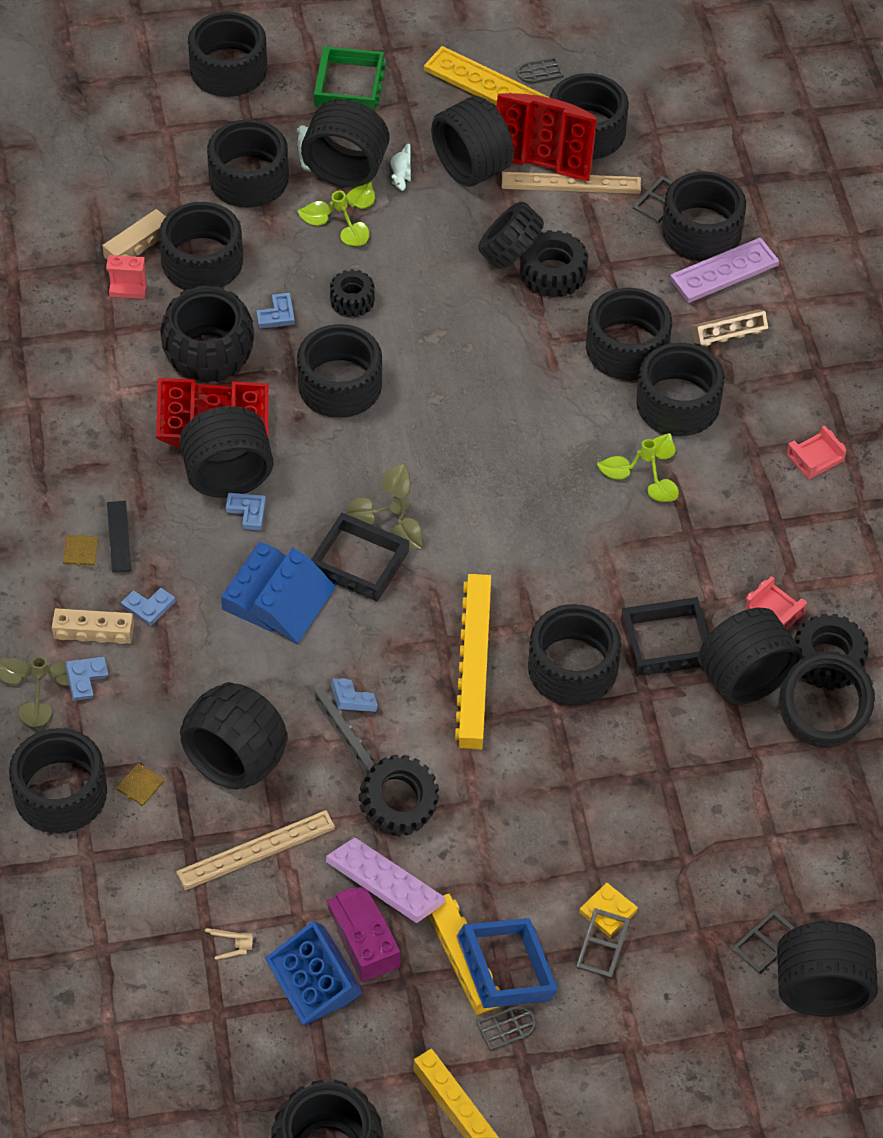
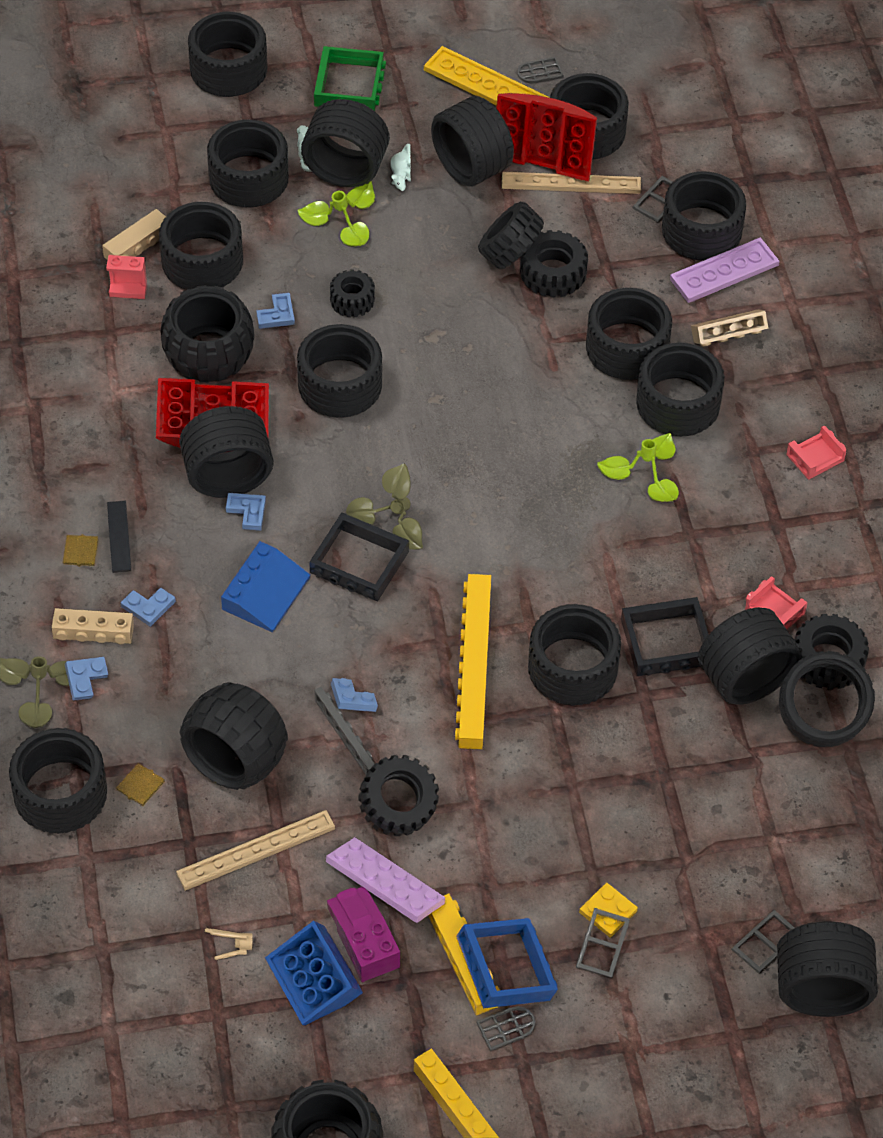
(293, 596): blue slope -> none

